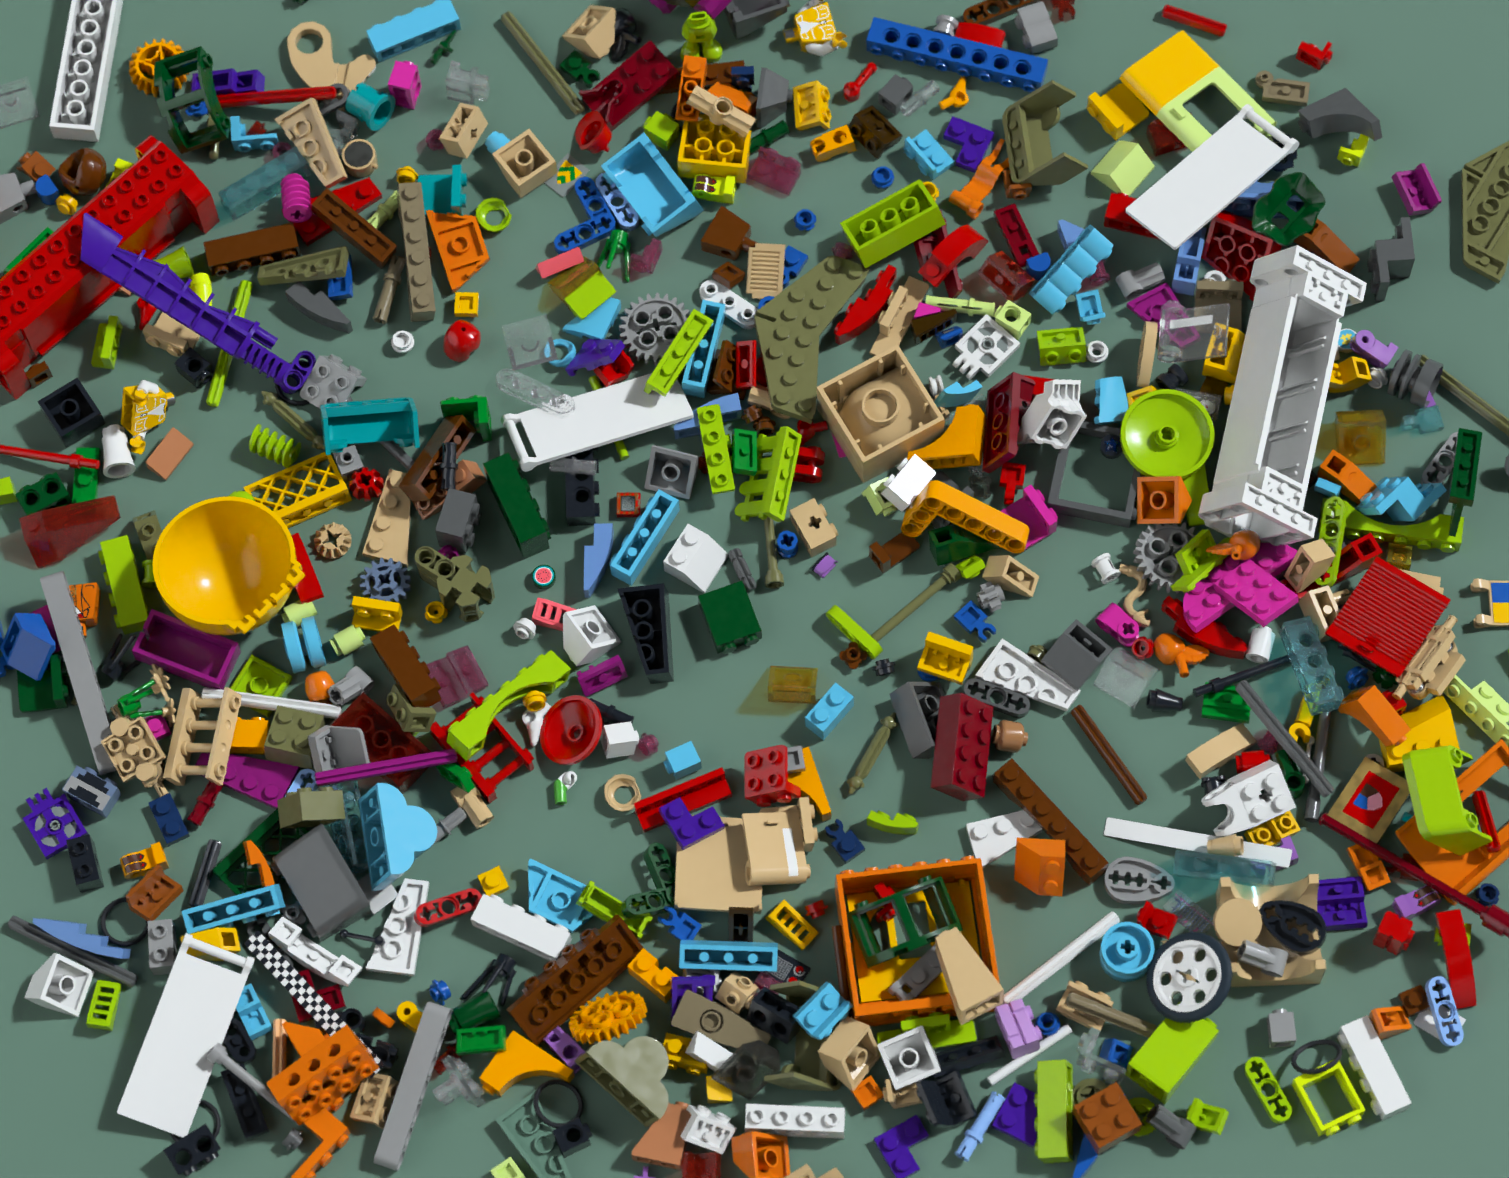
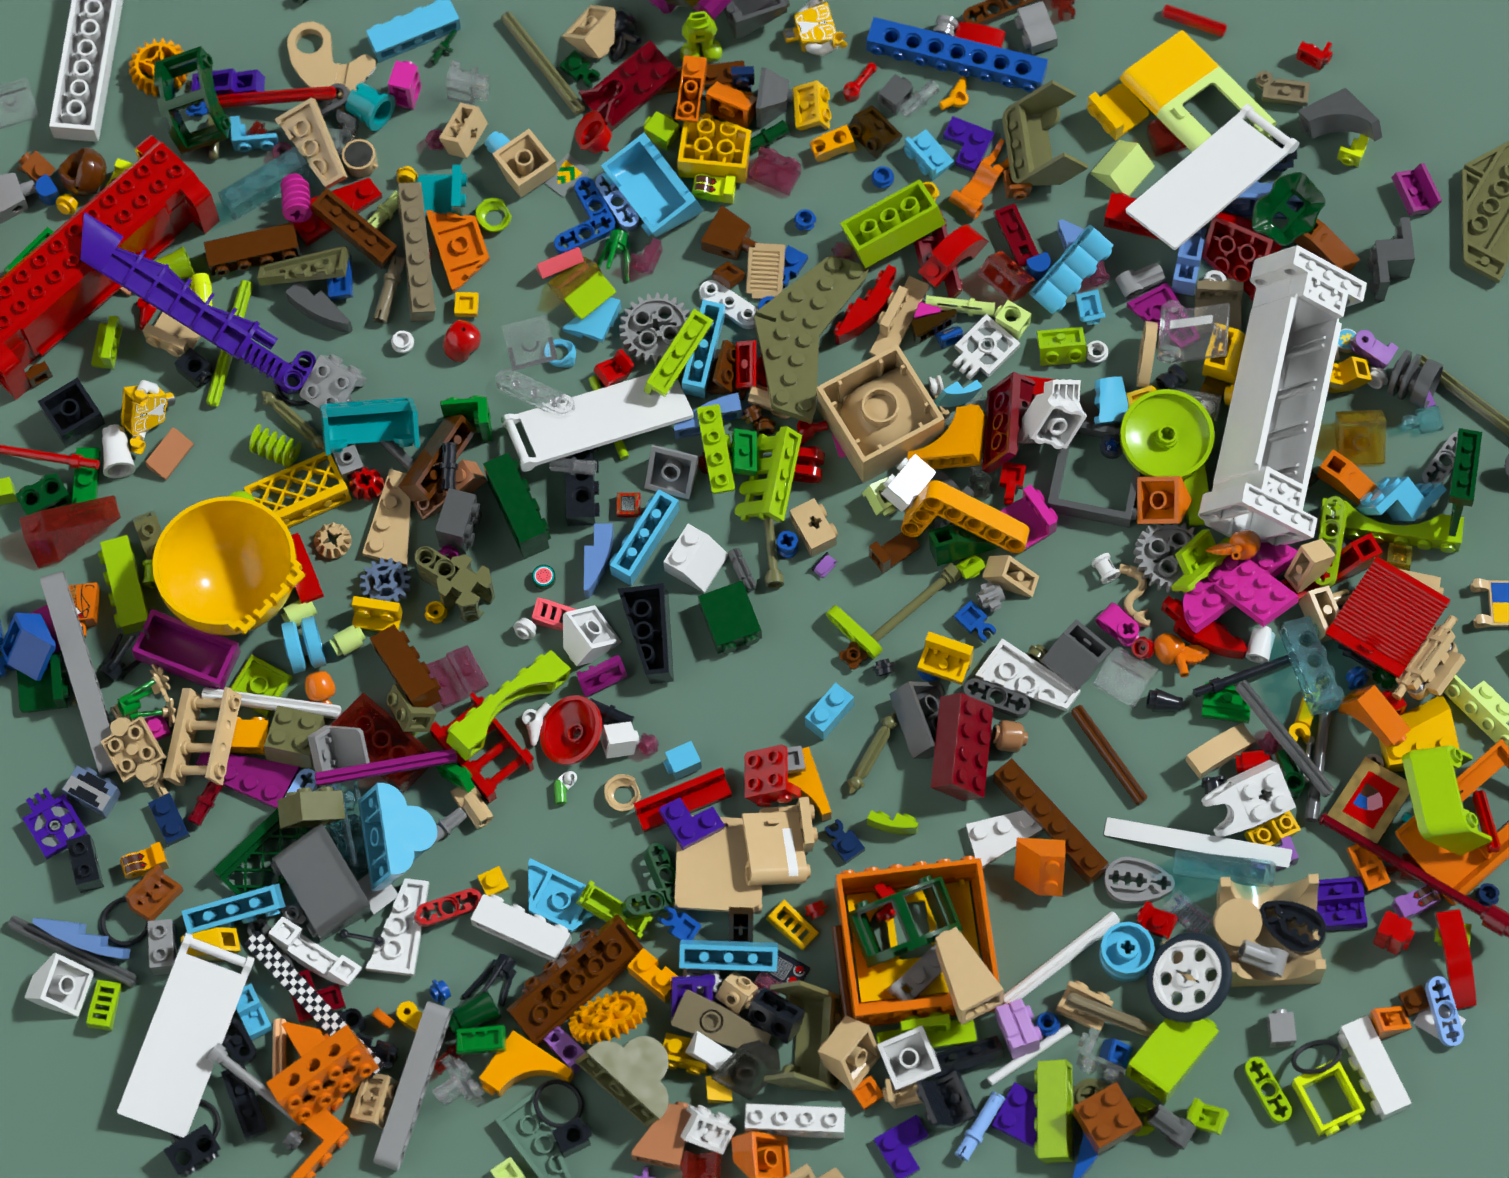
(205, 873): black axle -> none
(255, 856): orange slope -> none
(353, 684): light grey piece -> none
(534, 701): yellow plate -> none
(595, 354): dark purple wing -> none
(709, 105): tan piece -> none
(792, 684): clear yellow slope -> none
(822, 1012): medium azure bracket -> none
(1228, 845): tan cone -> none
(1327, 488): medium azure slope -> none

